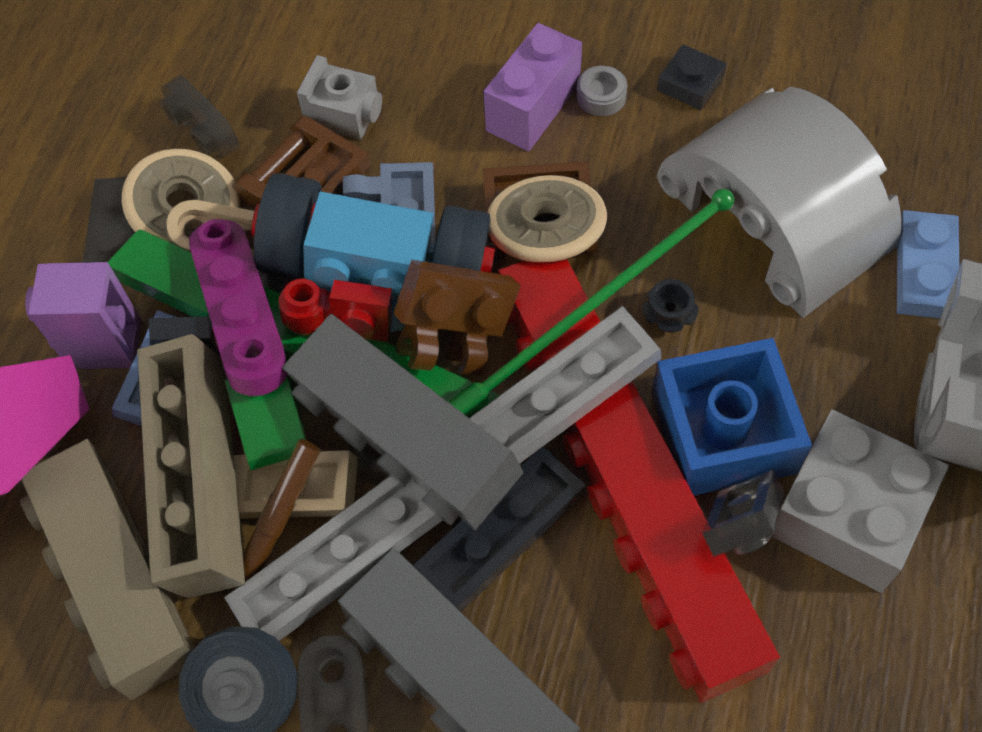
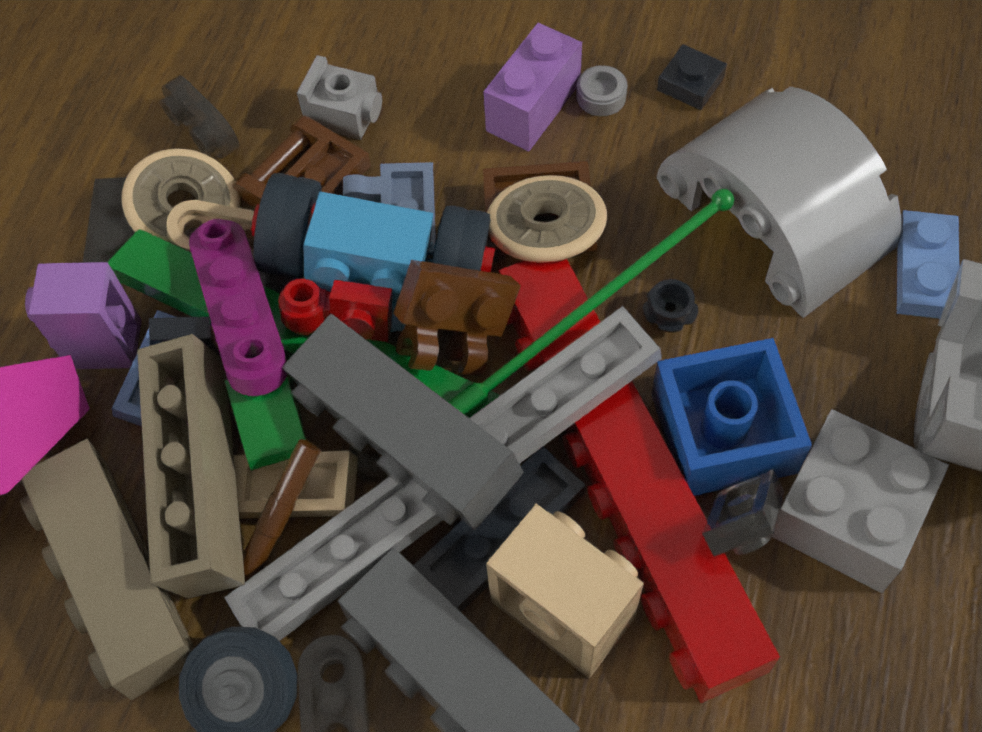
(564, 588): none -> tan brick

